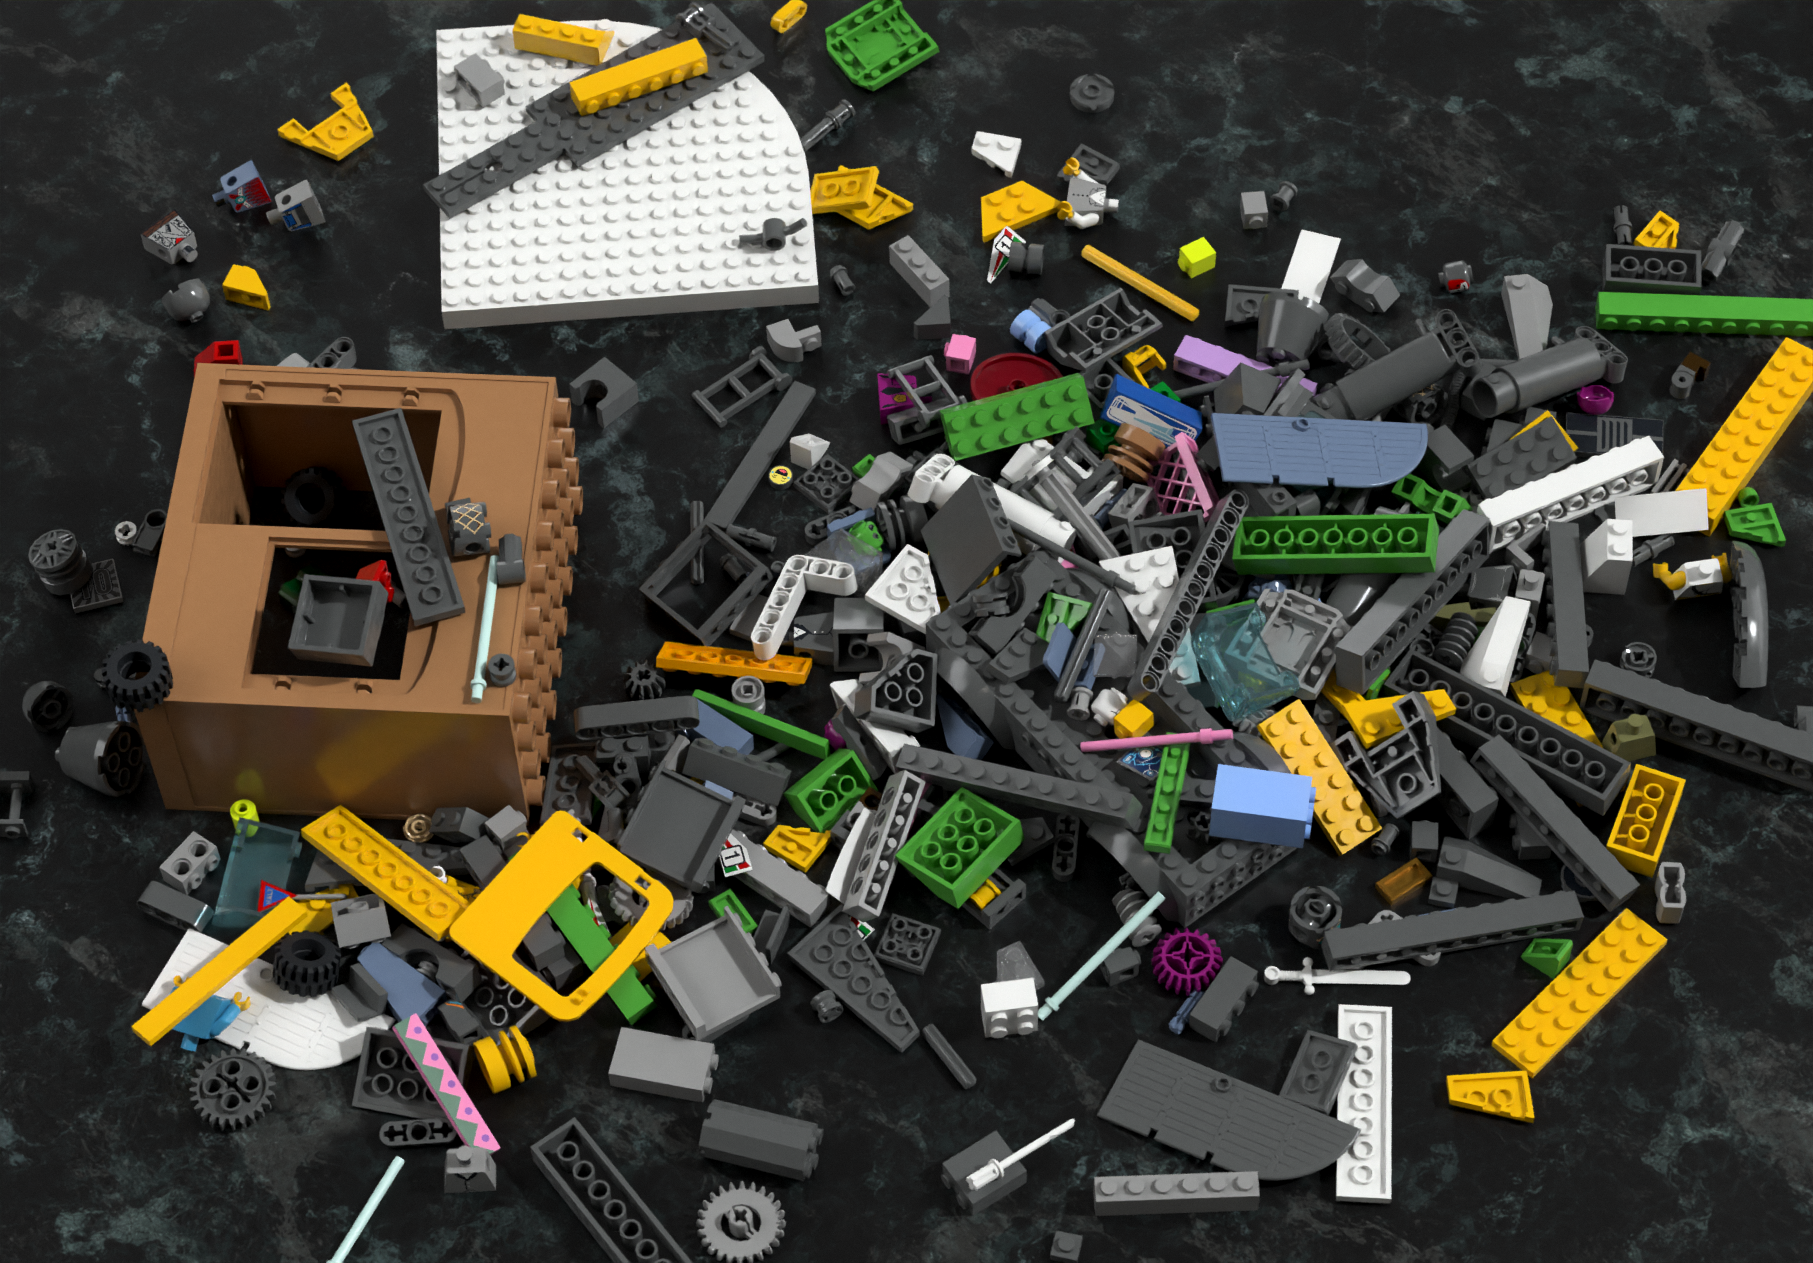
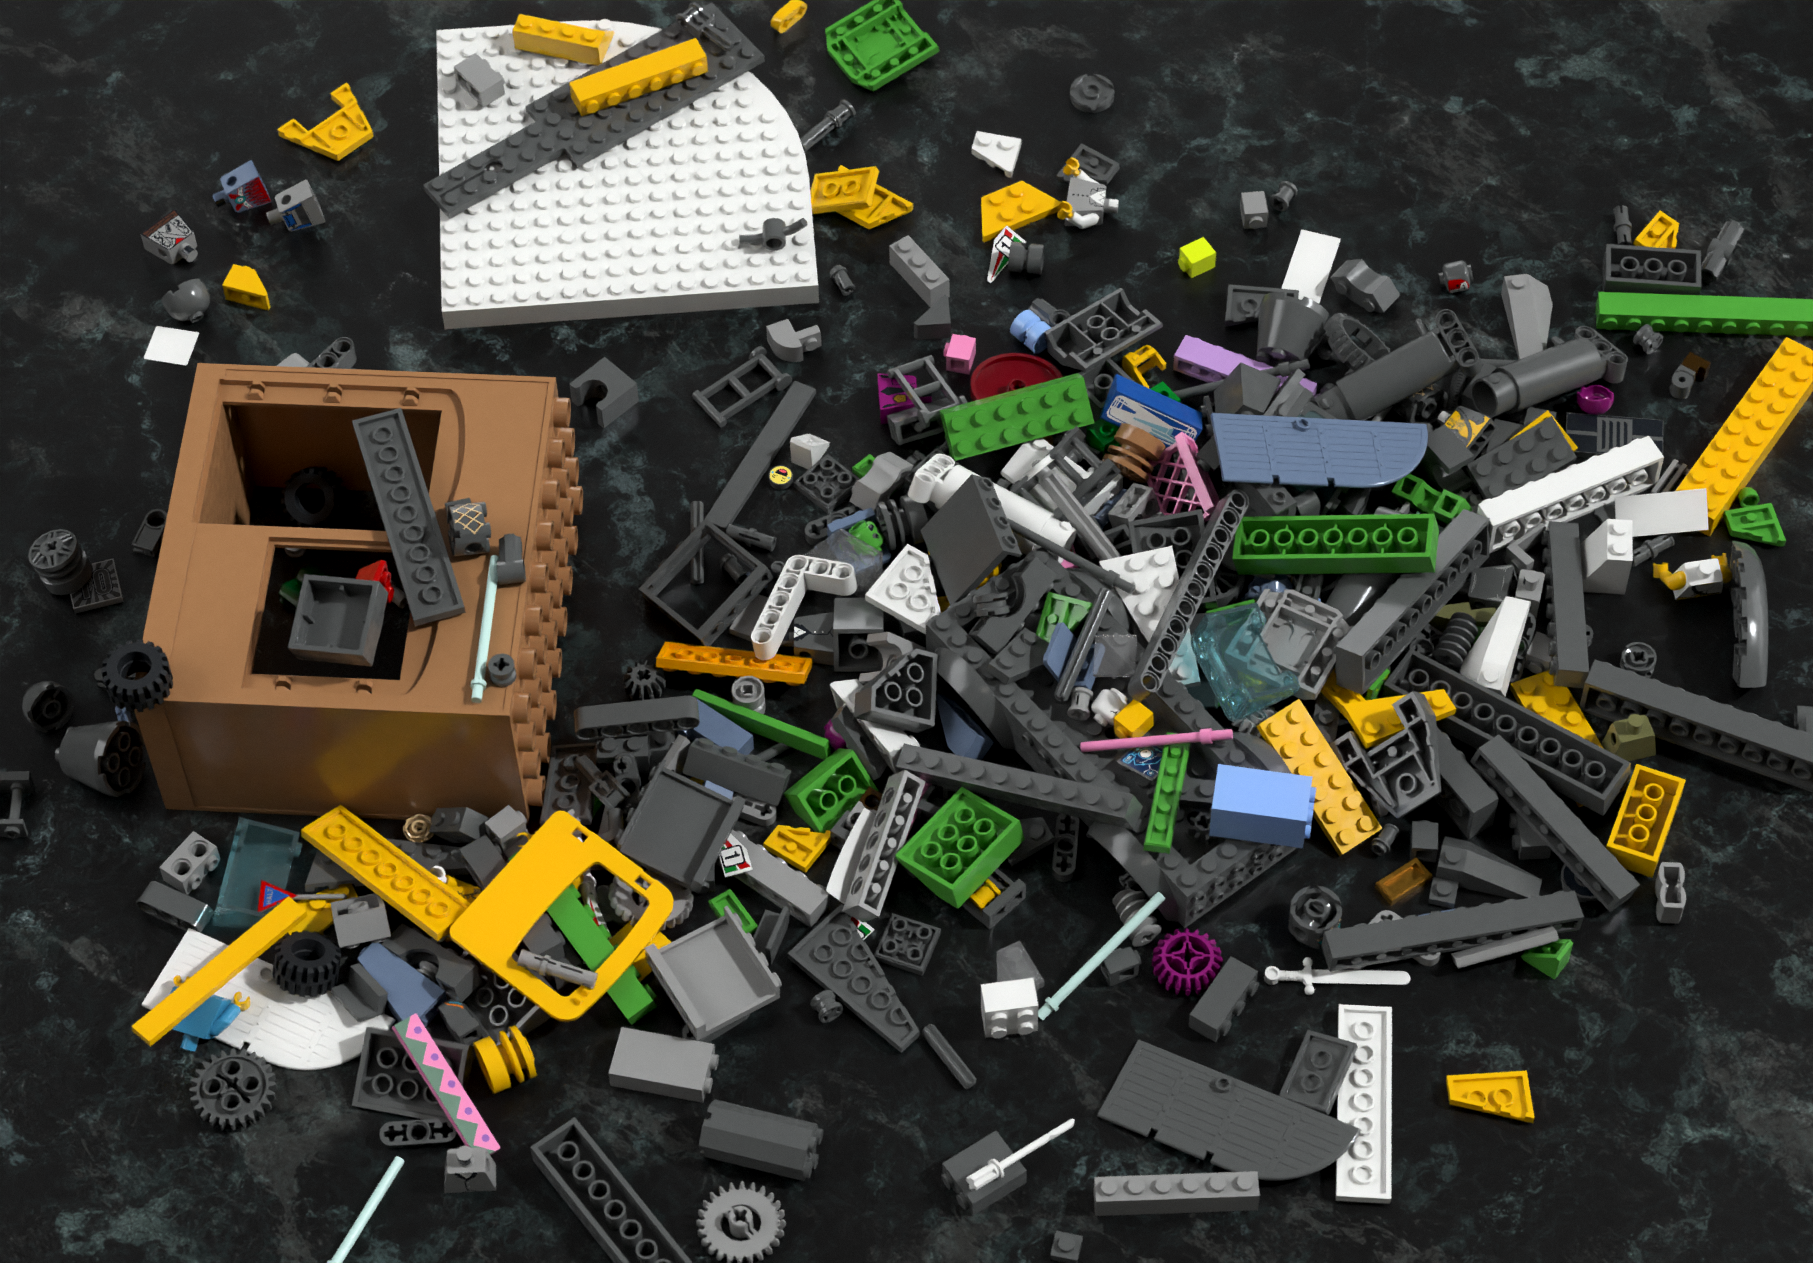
(120, 530): white bush -> none
(171, 345): none -> white sticker
(220, 353): red slope -> none
(244, 809): neon yellow brick -> none
(551, 967): none -> light grey pin
(1140, 283): yellow axle -> none
(1178, 1022): sand blue axle -> none
(1469, 427): none -> torso
(1505, 946): none -> light grey tile
(1579, 992): yellow plate -> none
(1647, 339): none -> dark grey wheel

